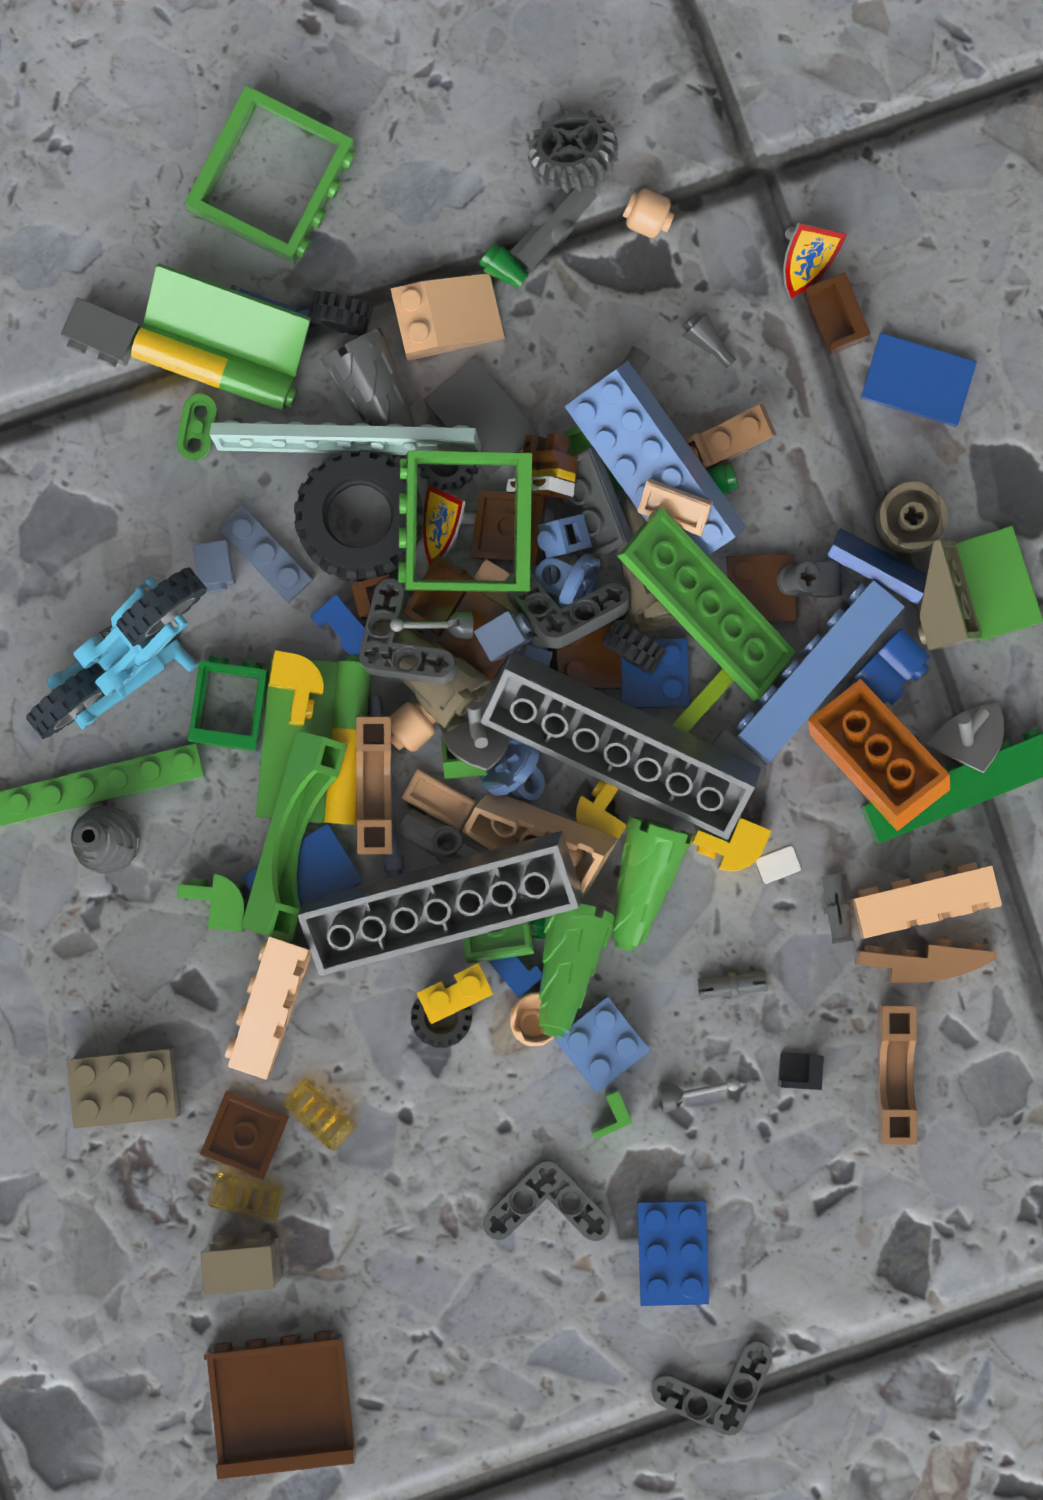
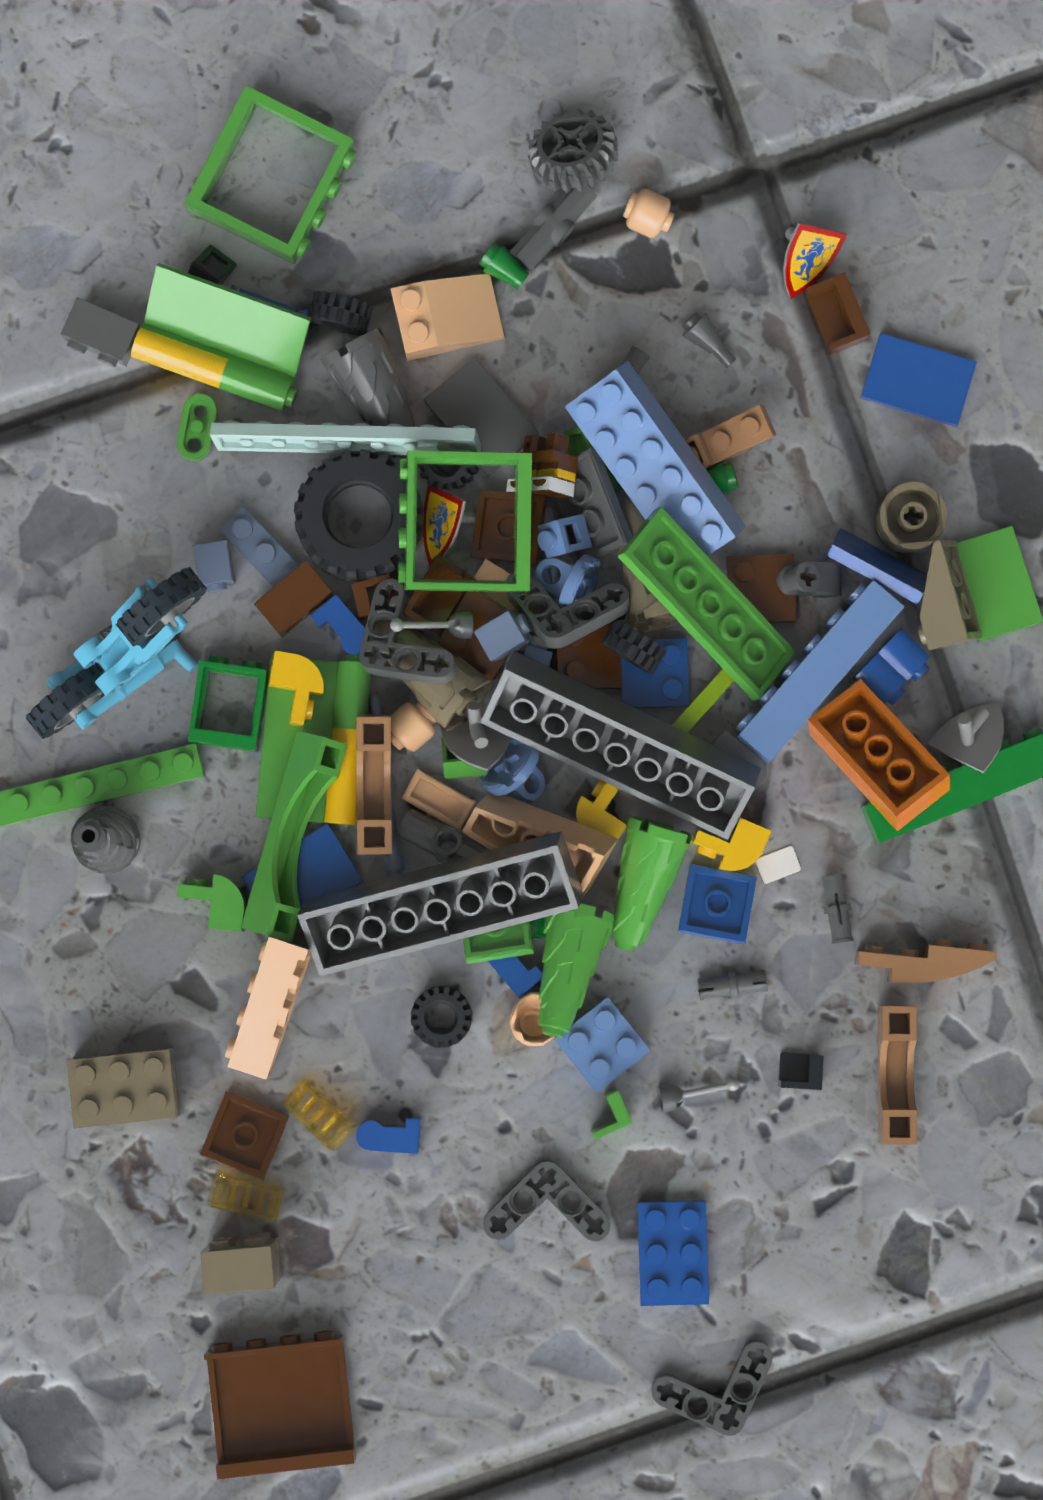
(212, 266): none -> black slope
(294, 599): none -> reddish brown panel
(376, 1136): none -> blue leg
(442, 1001): yellow brick -> none
(685, 508): light nougat tile -> none
(717, 904): none -> blue plate
(925, 901): light nougat wedge -> none

